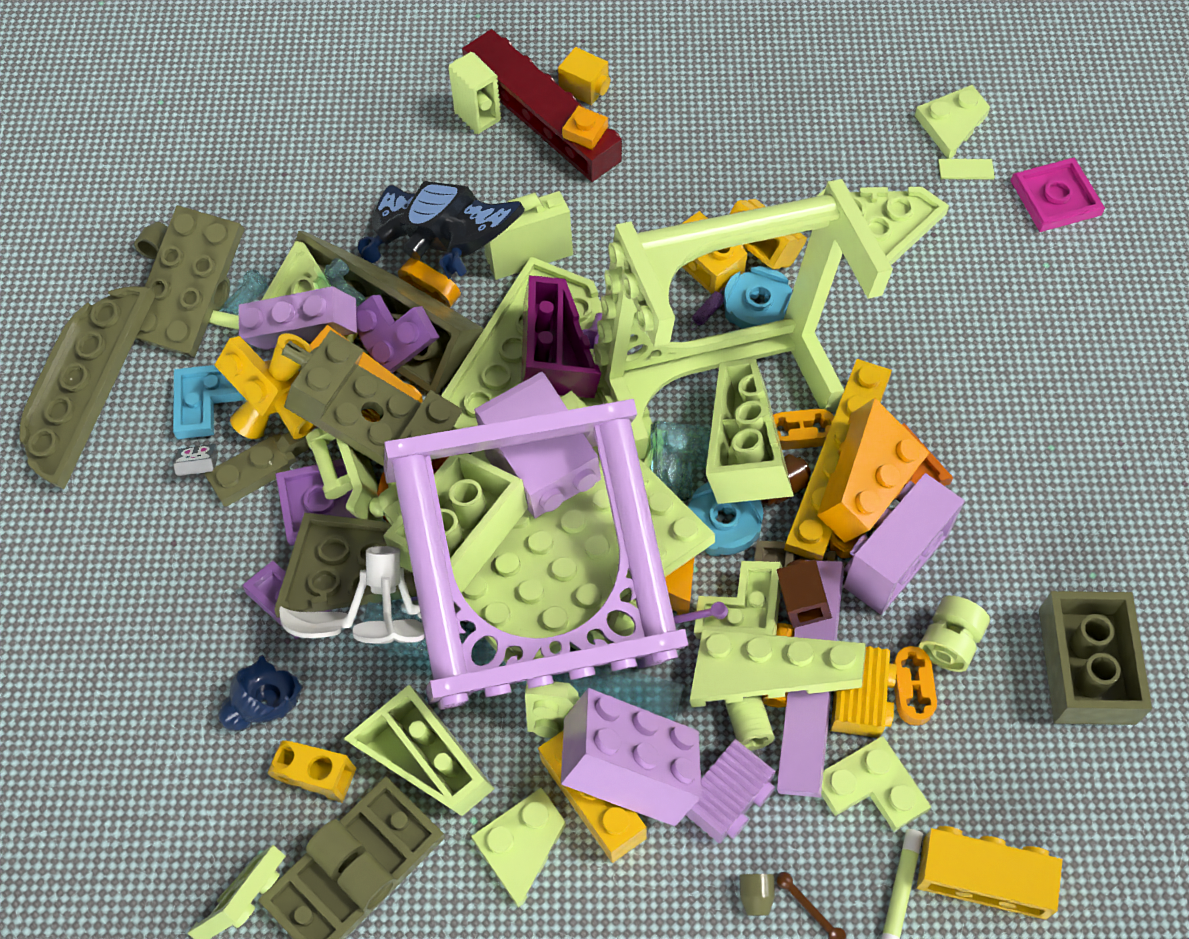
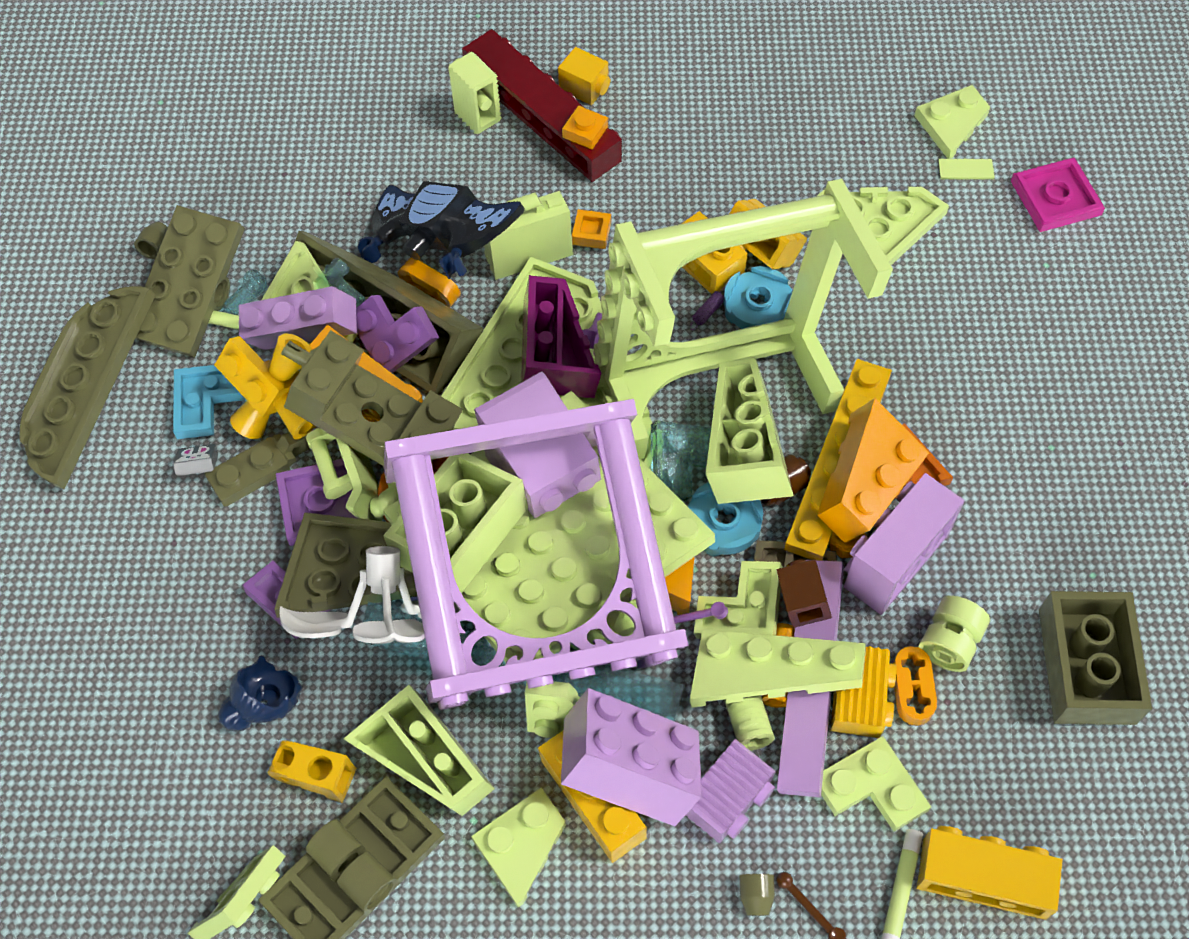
(591, 229): none -> light orange plate
(800, 428): light orange beam -> none

